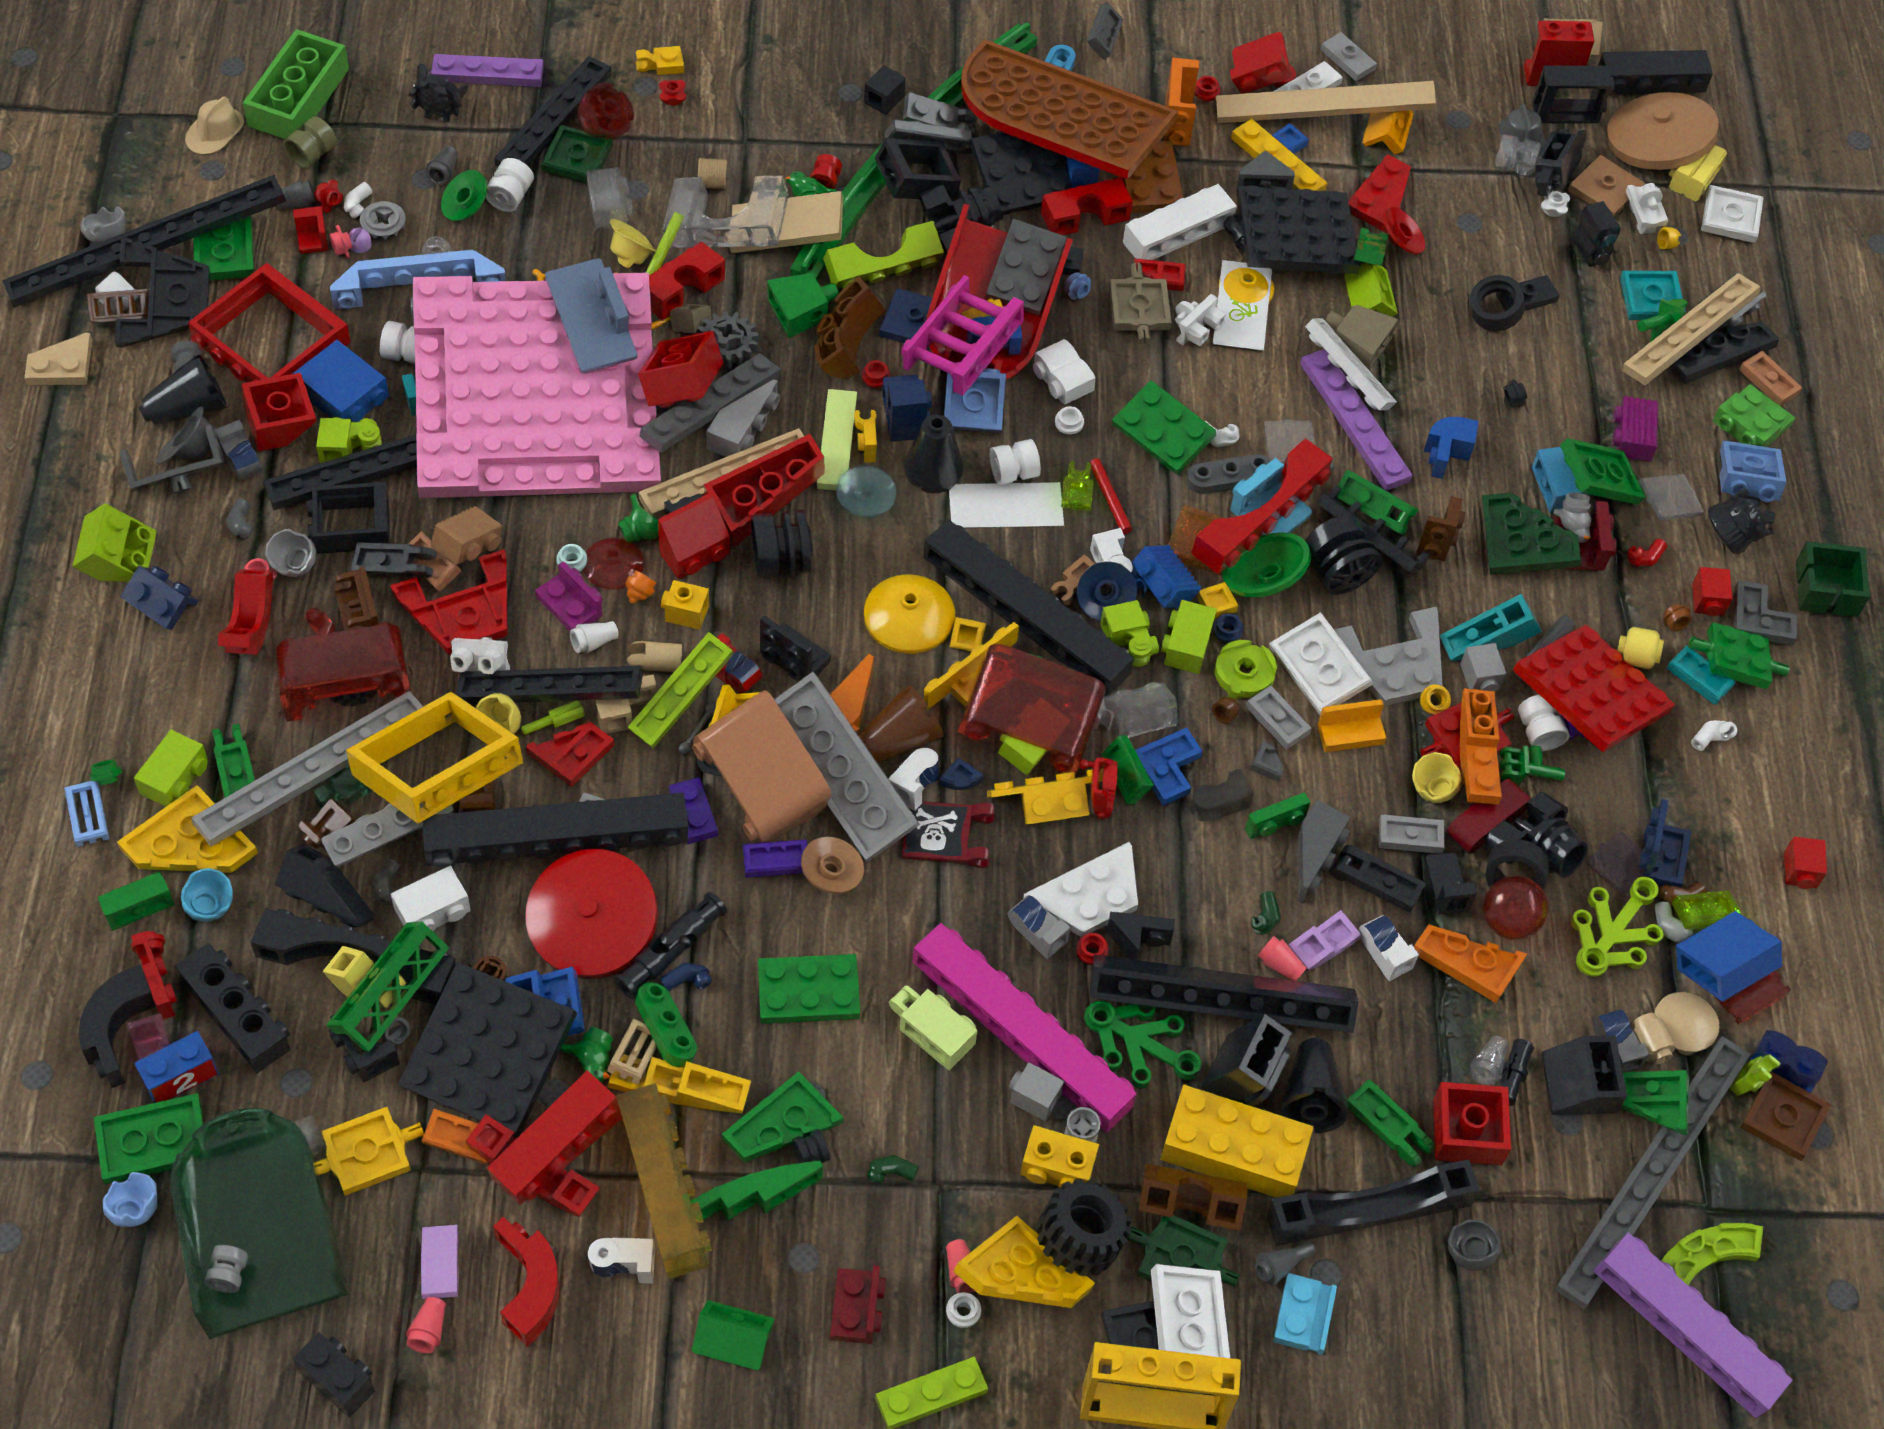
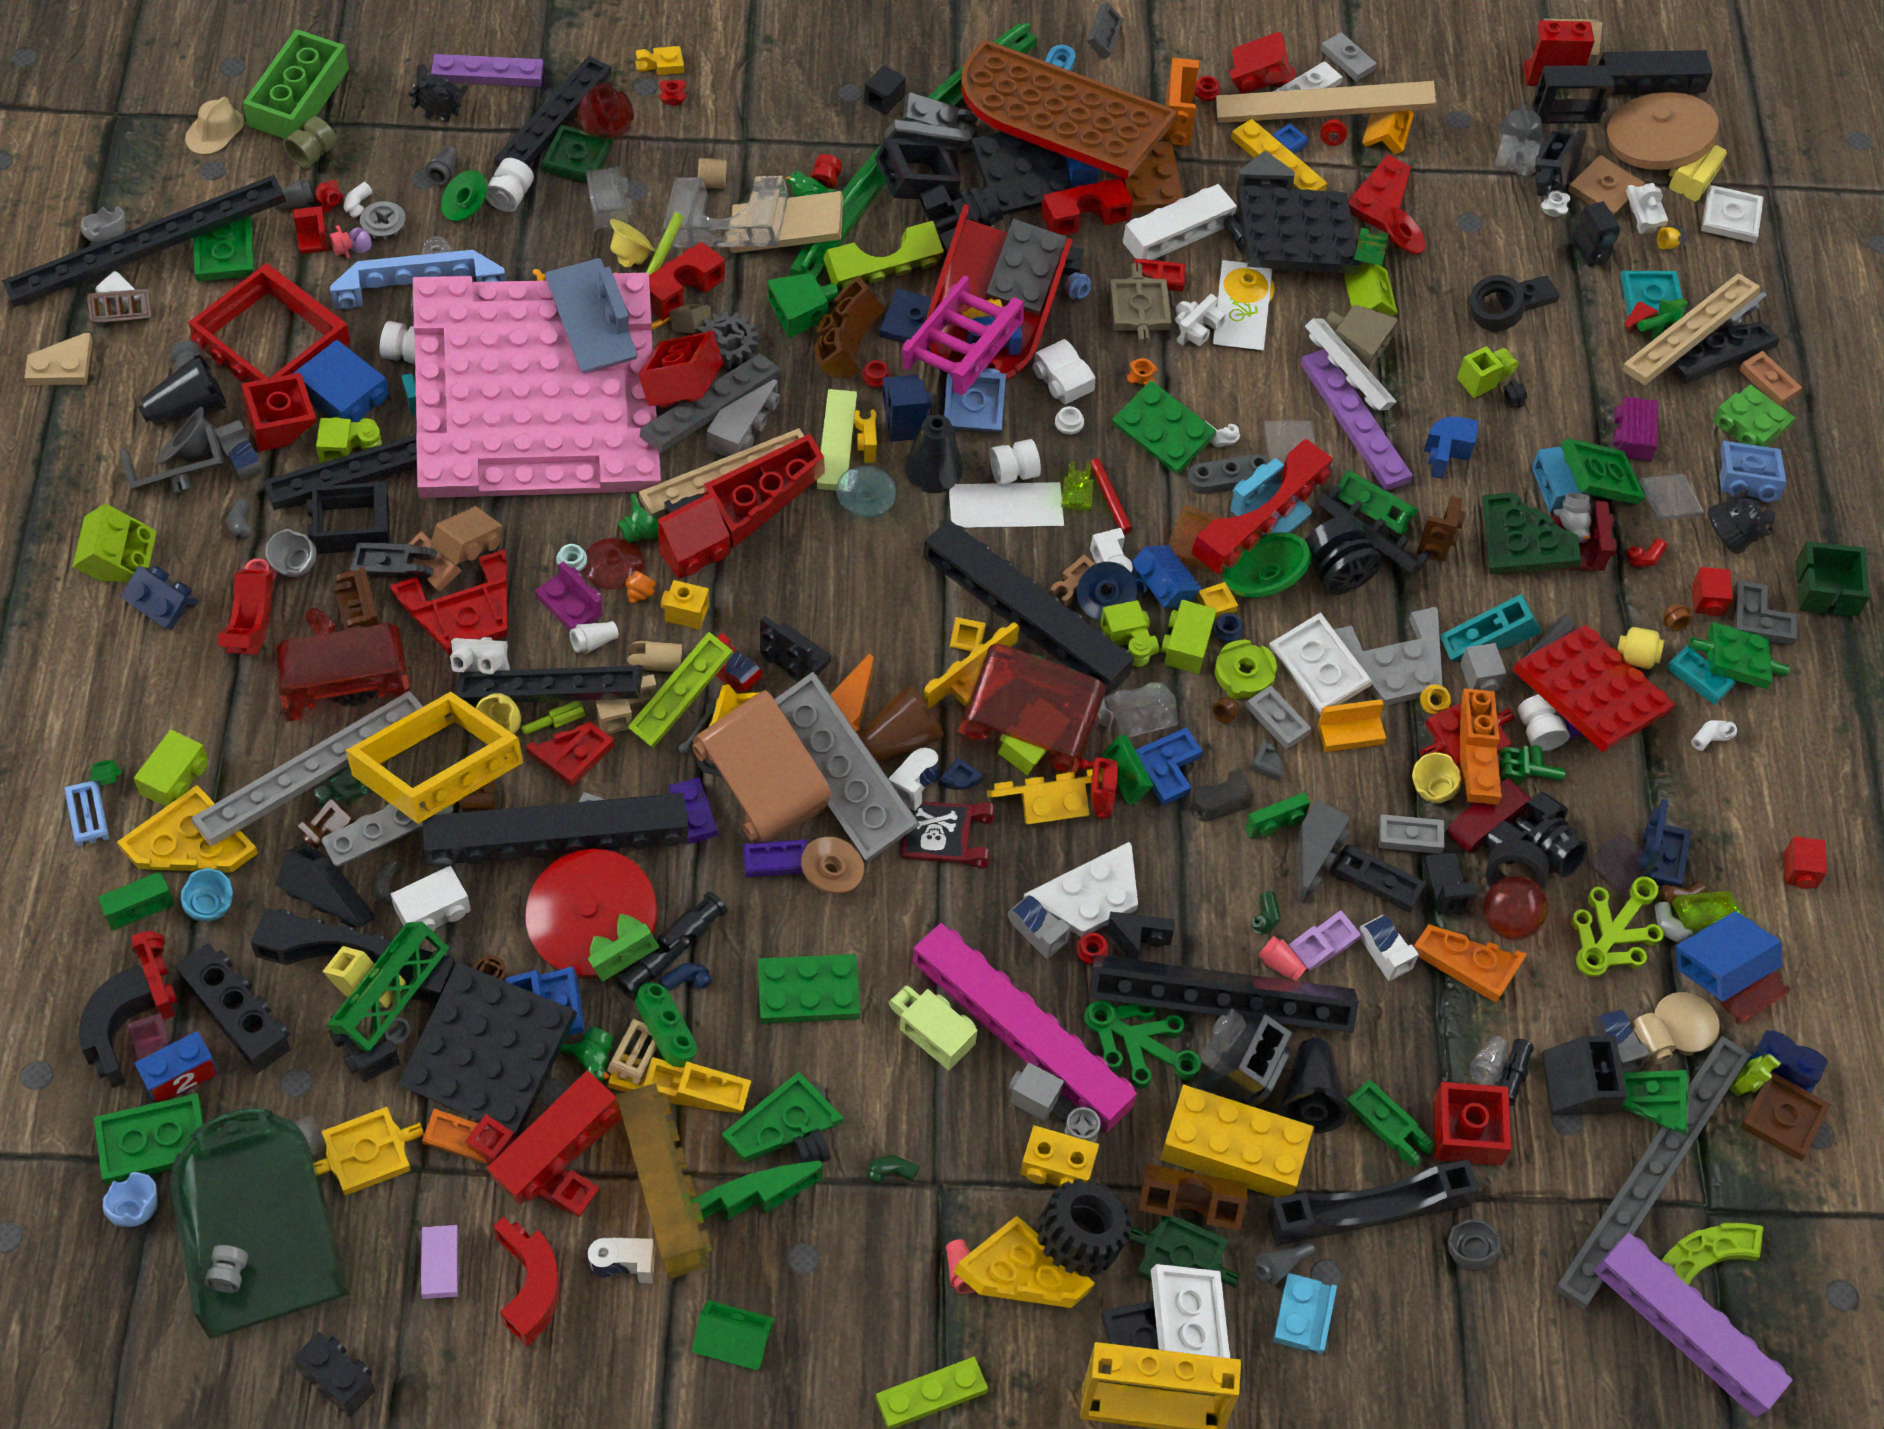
(175, 294): black wing -> none
(233, 761): green hinge -> none
(427, 1326): coral cone -> none
(632, 945): none -> bright green tile
(781, 543): black wheel -> none
(855, 1305): dark red bracket -> none
(909, 626): yellow dish -> none
(963, 1300): white plate -> none
(1141, 371): none -> orange plate
(1225, 1033): none -> clear plate
(1336, 126): none -> red plate
(1484, 370): none -> lime brick
(1640, 312): none -> red slope

